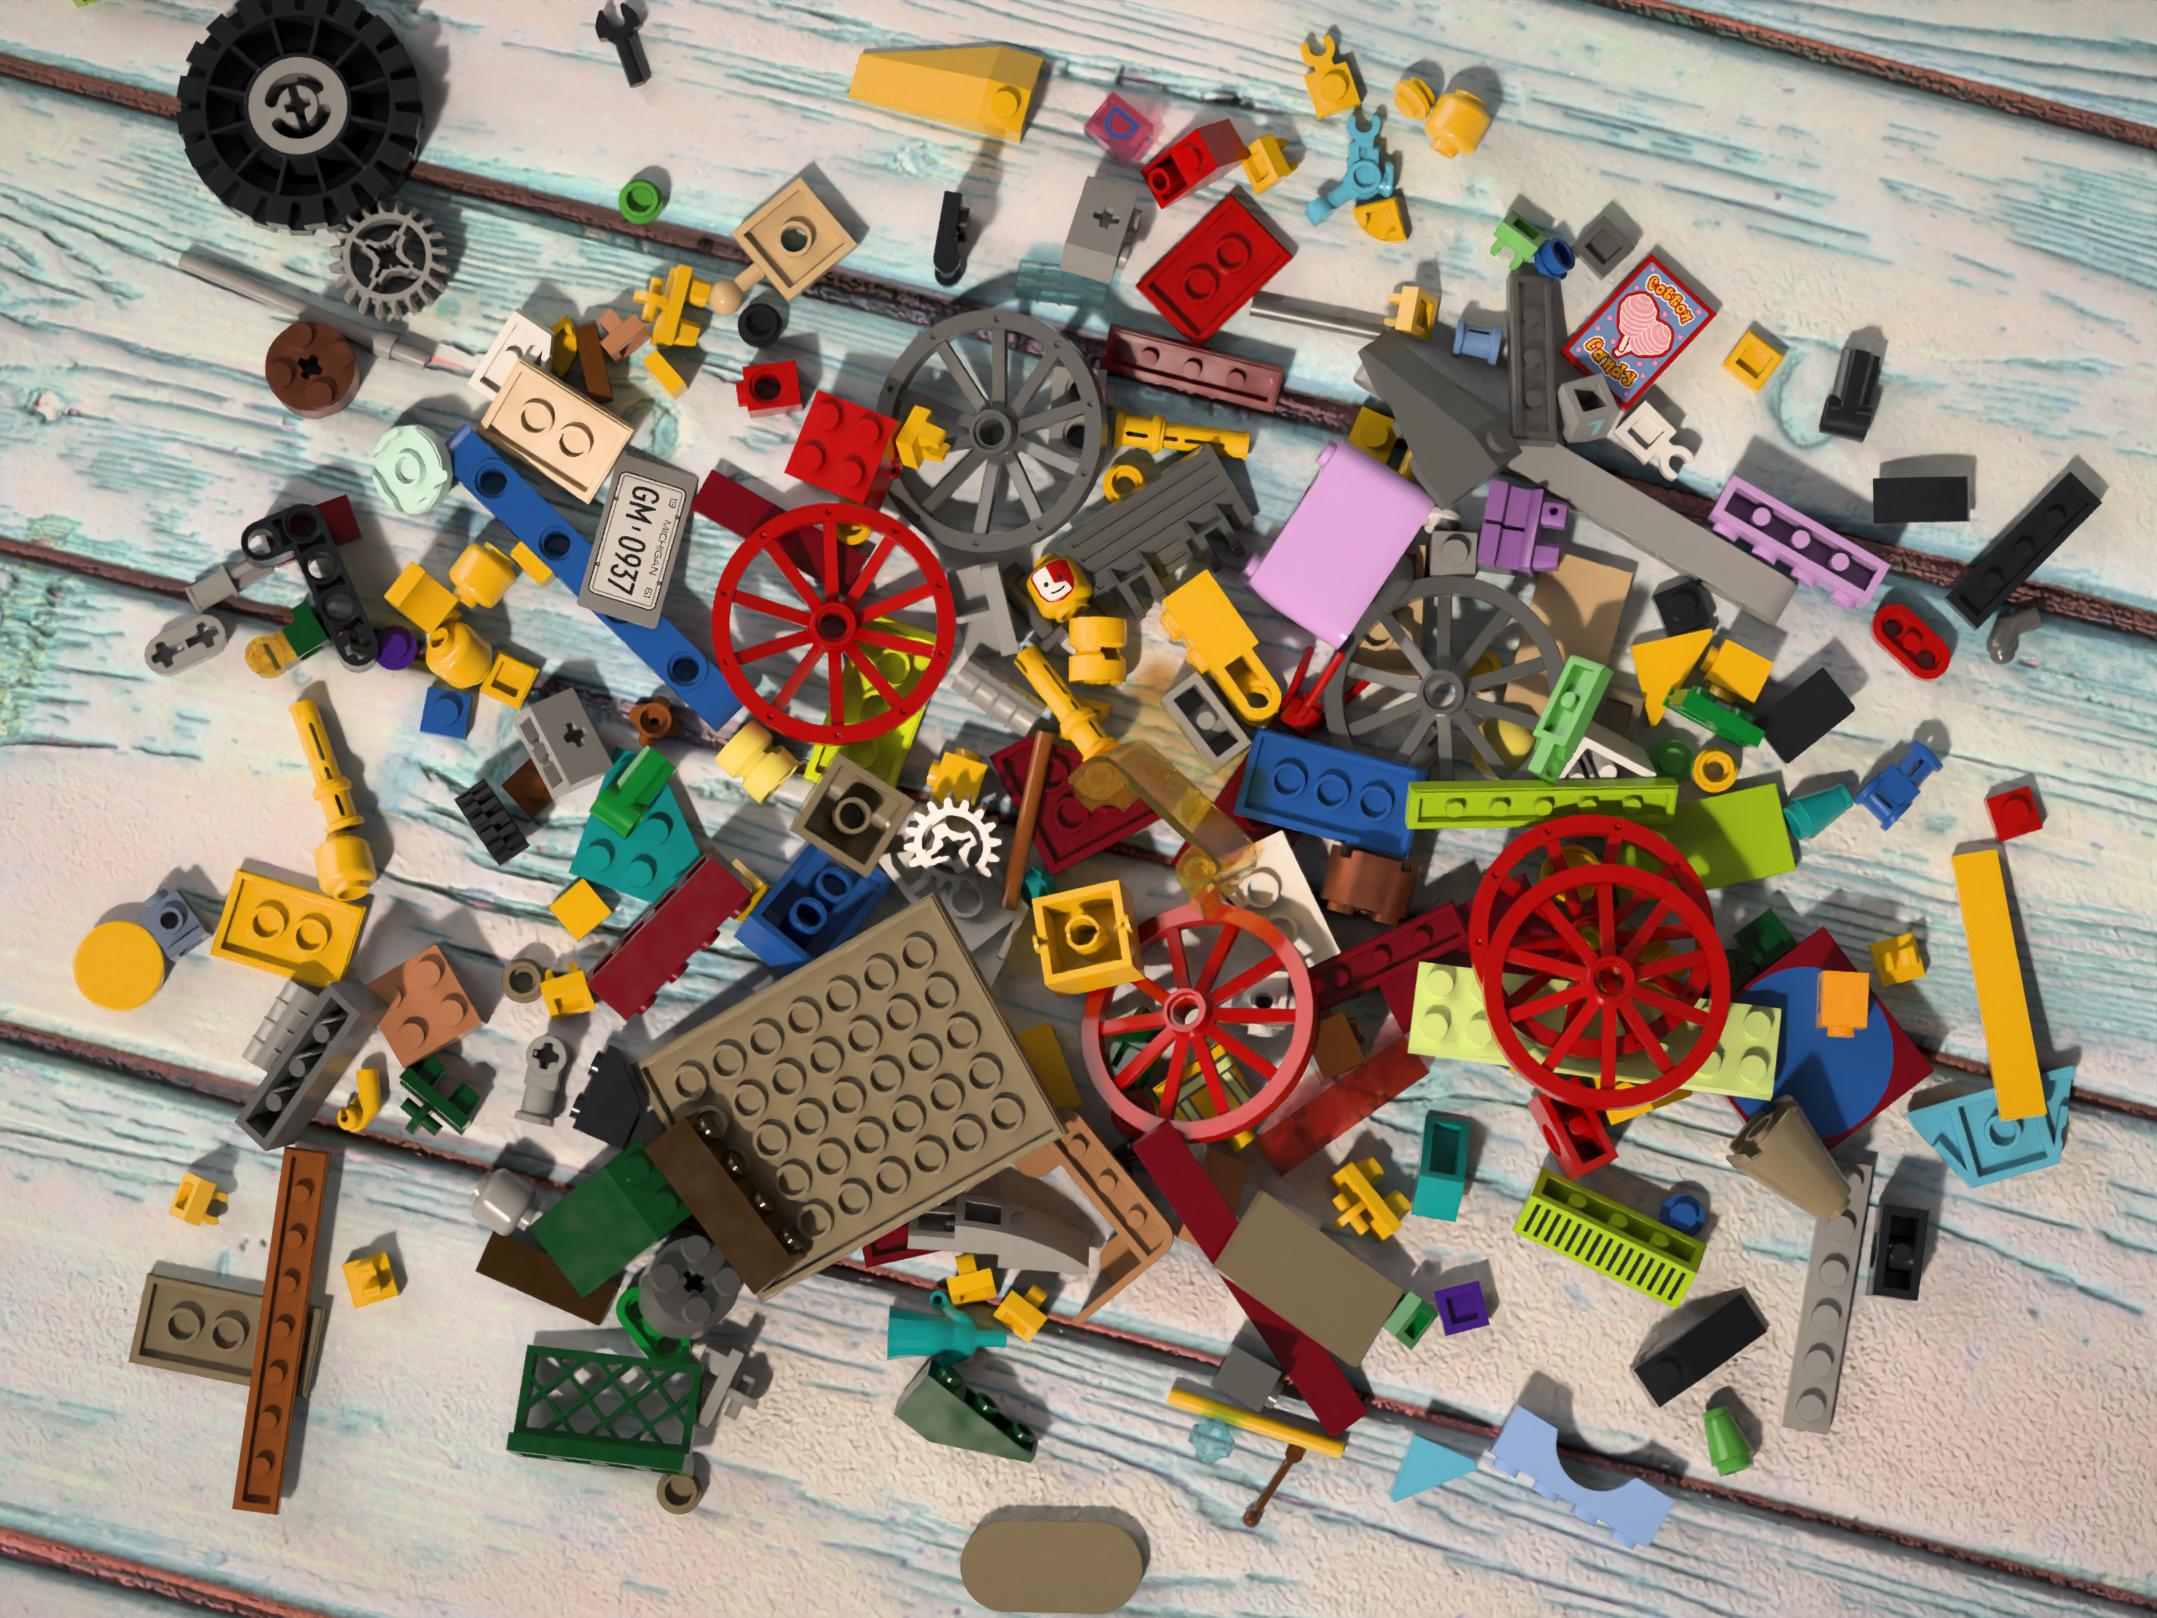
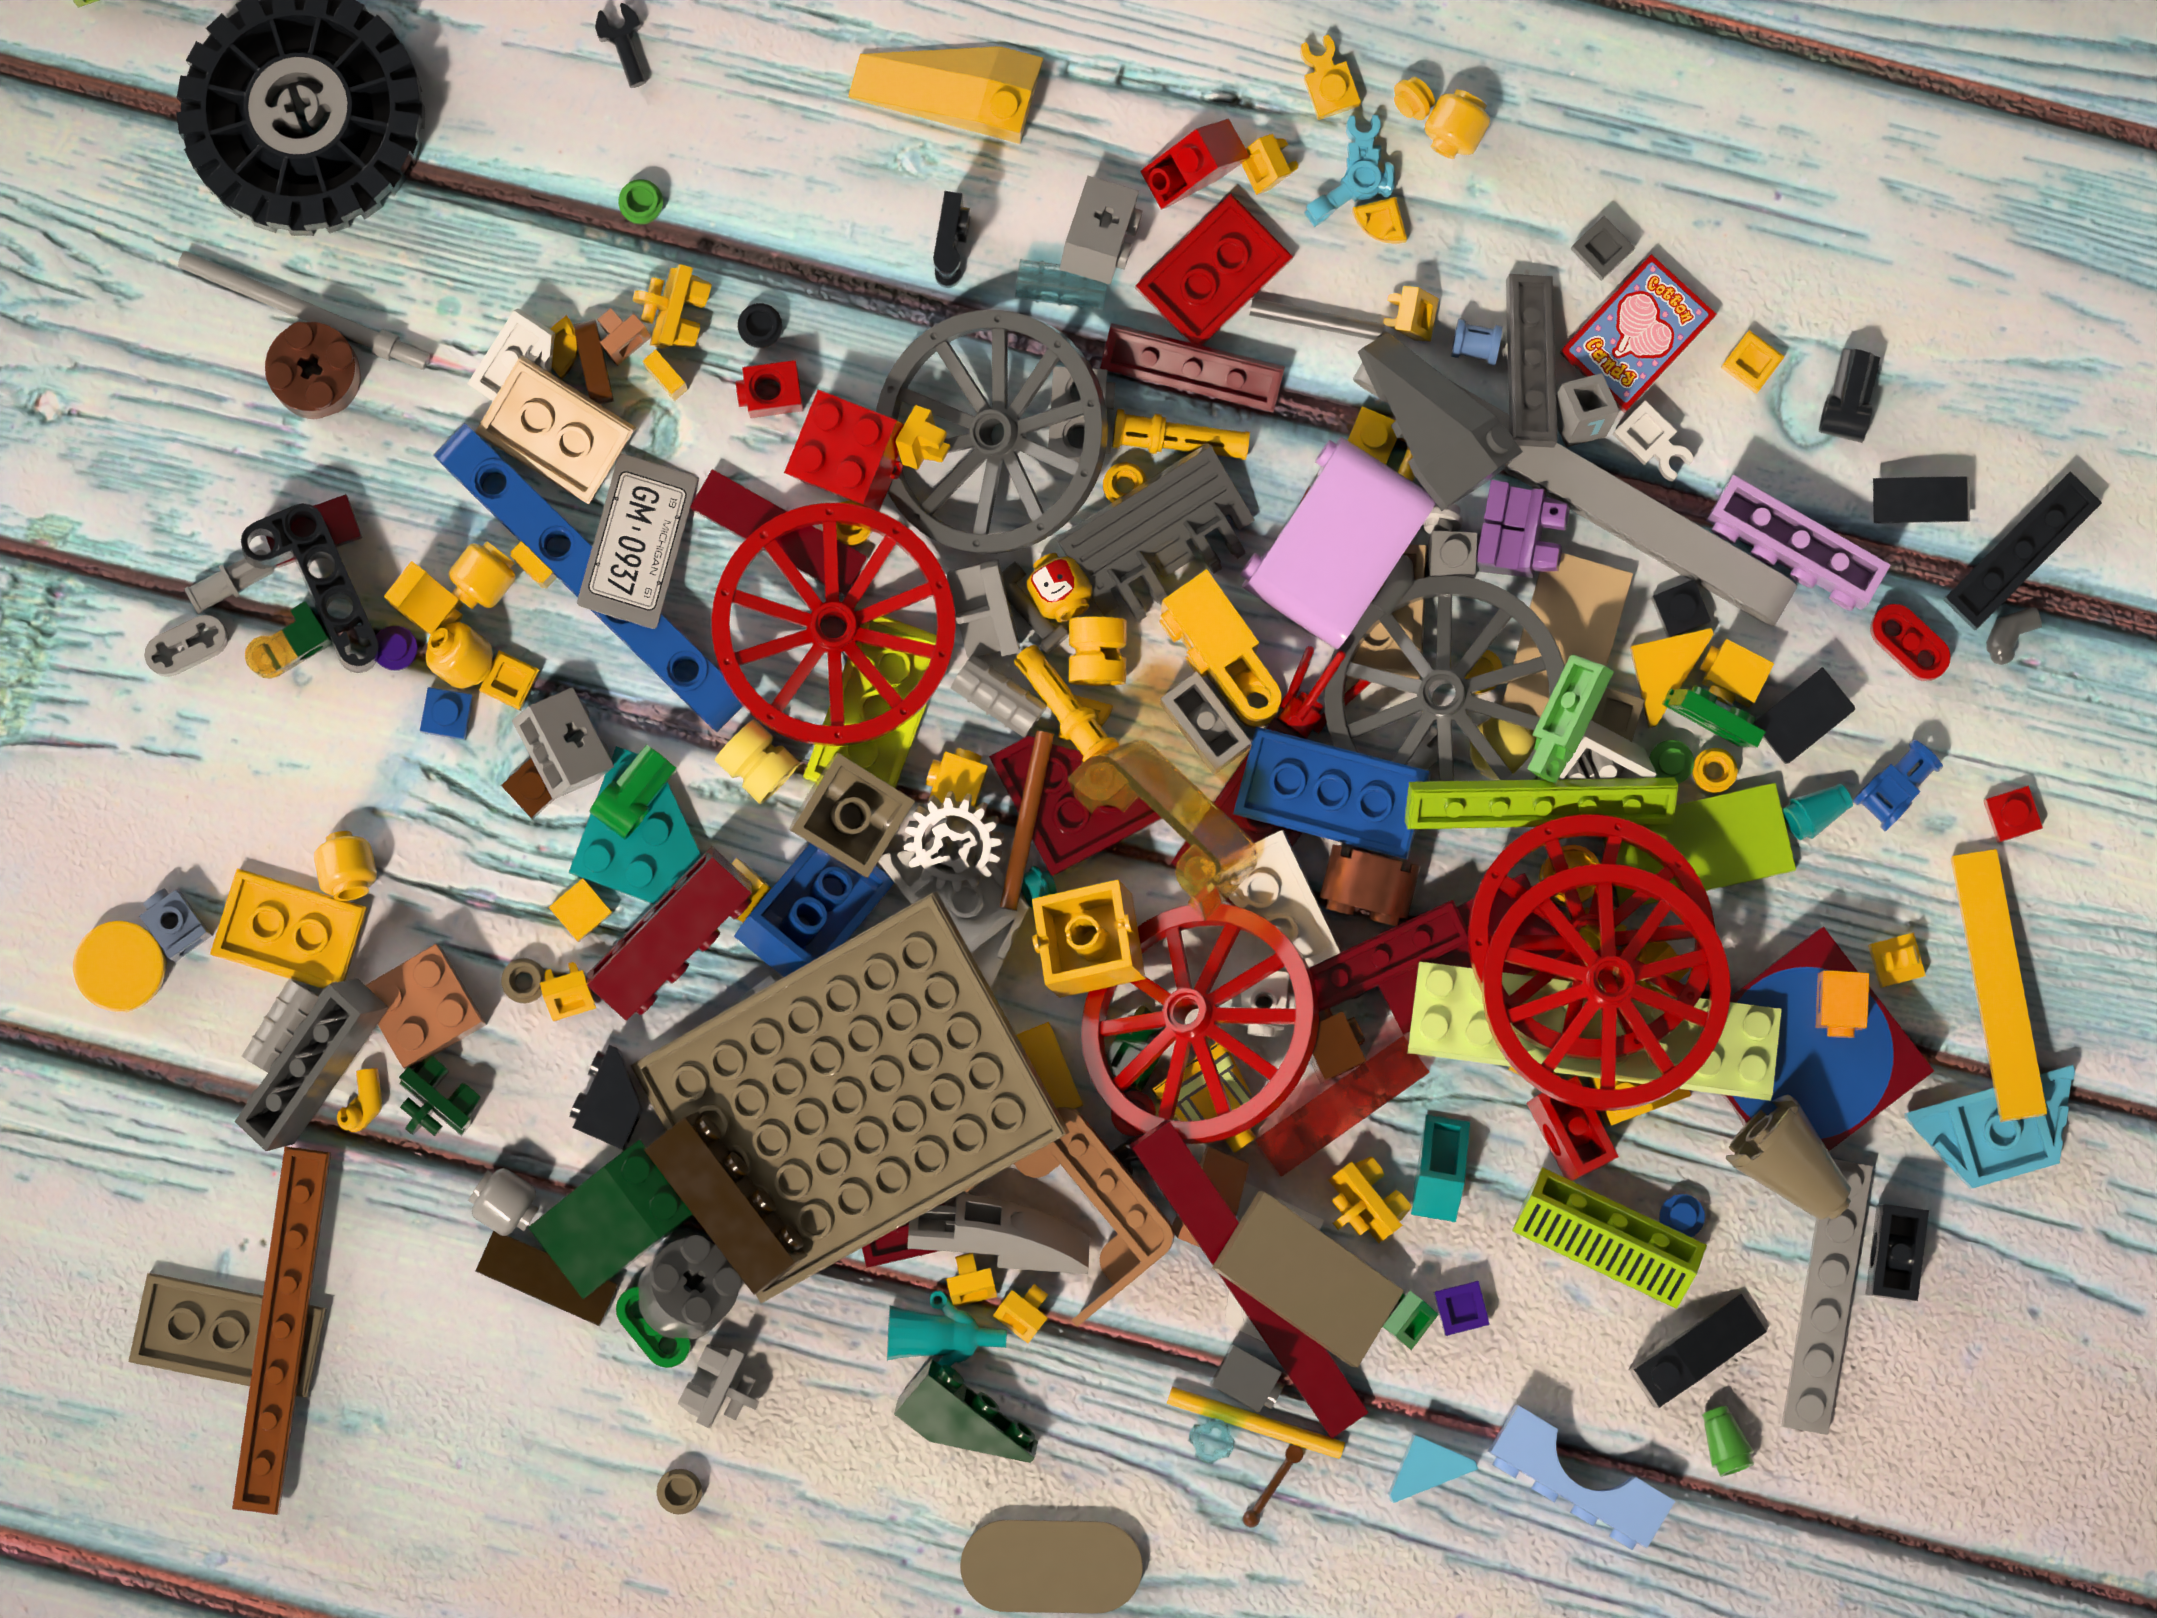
(193, 1200): yellow tile -> none
(327, 791): yellow pin -> none
(371, 1279): yellow tile -> none
(398, 243): light grey gear -> none
(412, 469): light aqua tile -> none
(491, 822): black tyre -> none
(542, 1082): light grey connector -> none
(606, 1450): dark green fence -> none
(658, 709): dark orange plate -> none
(786, 270): tan plate -> none
(1120, 131): clear pink brick -> none
(1520, 237): bright green tile -> none
(1554, 258): blue plate -> none
(1760, 943): dark green plate -> none

